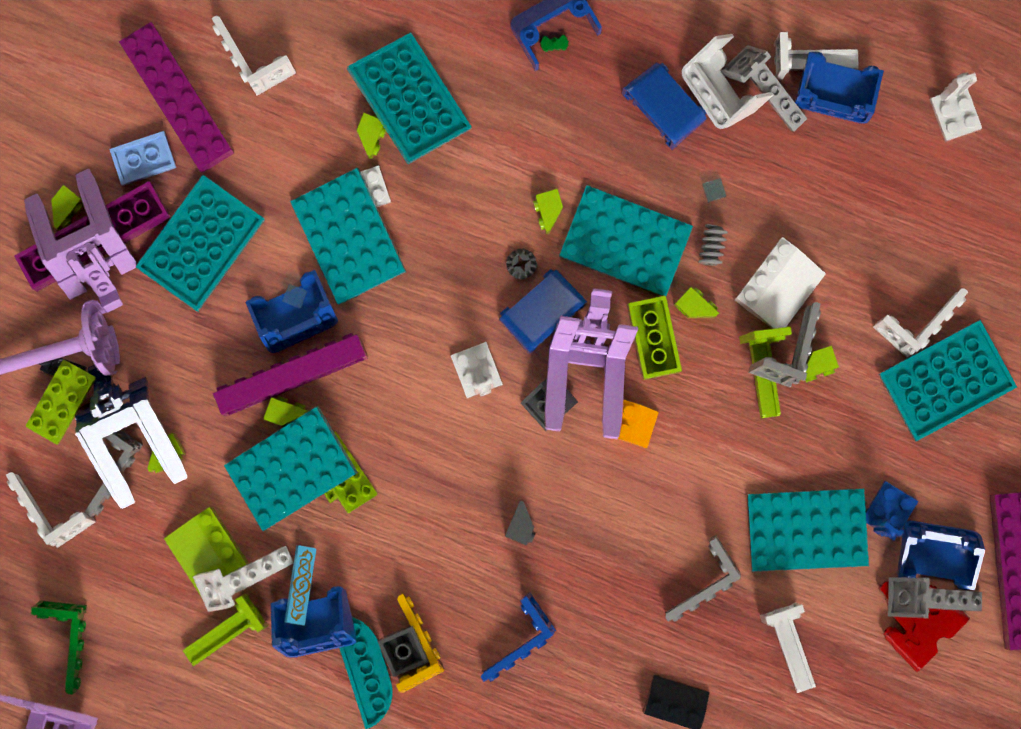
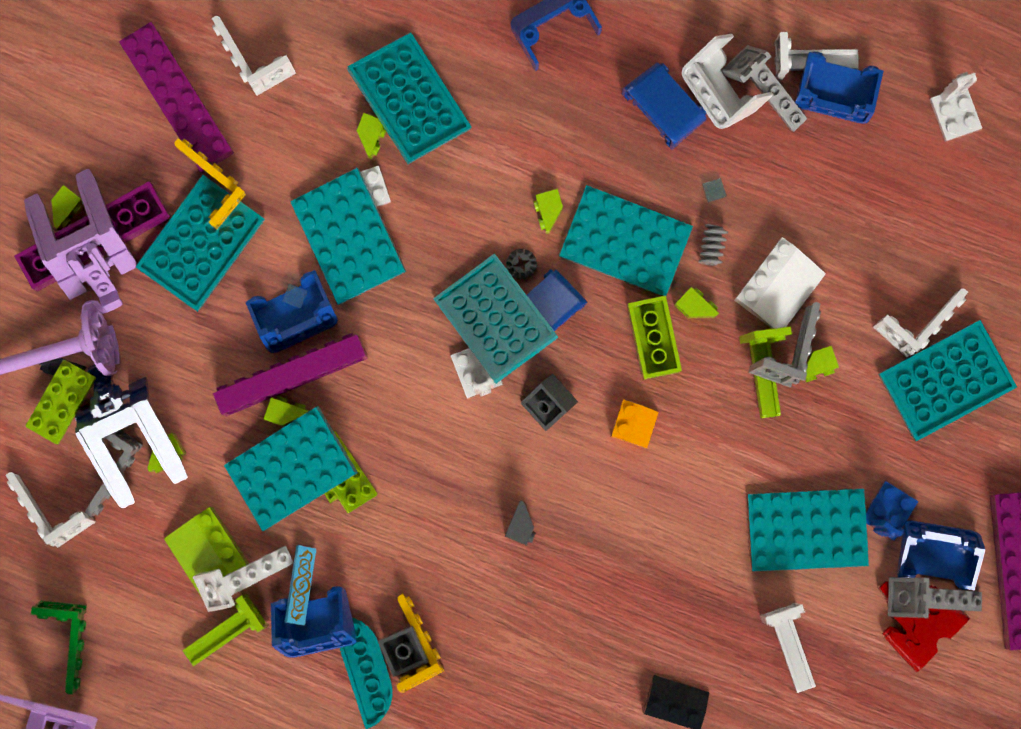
(143, 158): light blue plate -> none
(229, 202): none -> yellow bracket
(495, 318): none -> teal plate
(540, 622): blue bracket -> none
(554, 43): green piece -> none
(612, 359): lavender piece -> none
(709, 592): light grey bracket -> none

